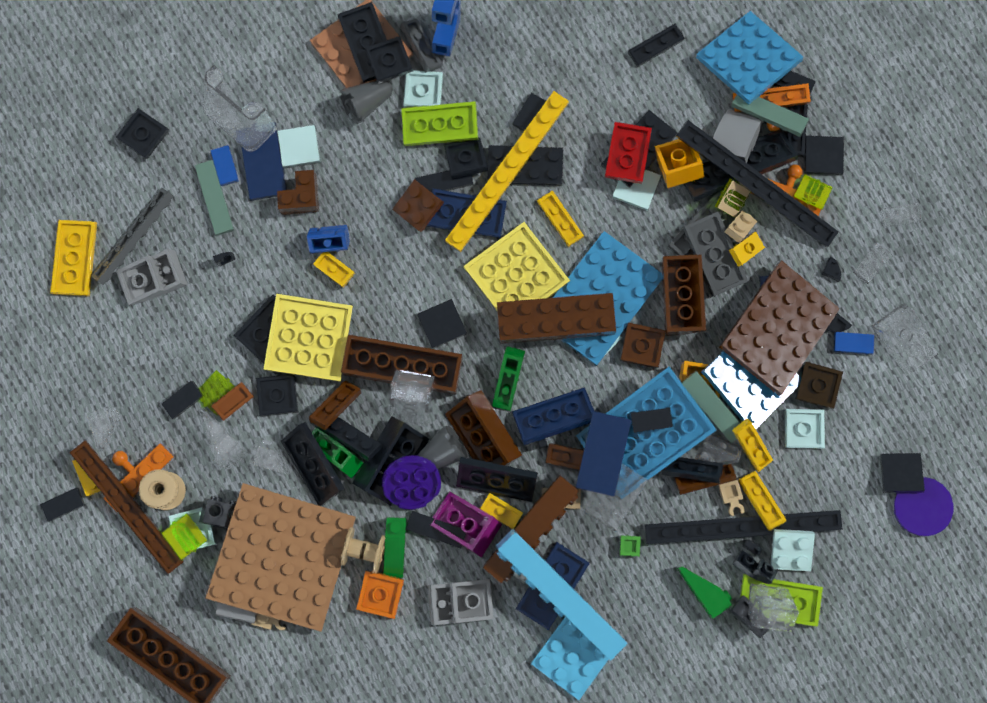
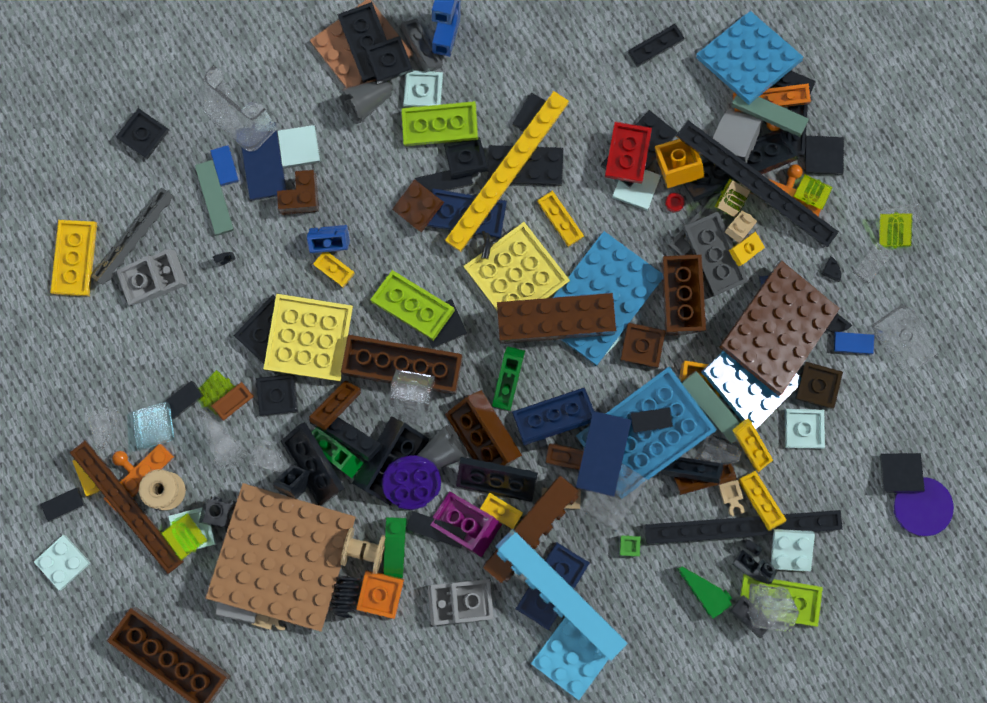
(62, 562): none -> light aqua plate
(153, 425): none -> clear light blue tile
(292, 482): none -> black slope
(344, 596): none -> black piece
(412, 305): none -> lime plate
(487, 245): none -> black bar
(674, 202): none -> red tile
(895, 230): none -> clear neon green piece

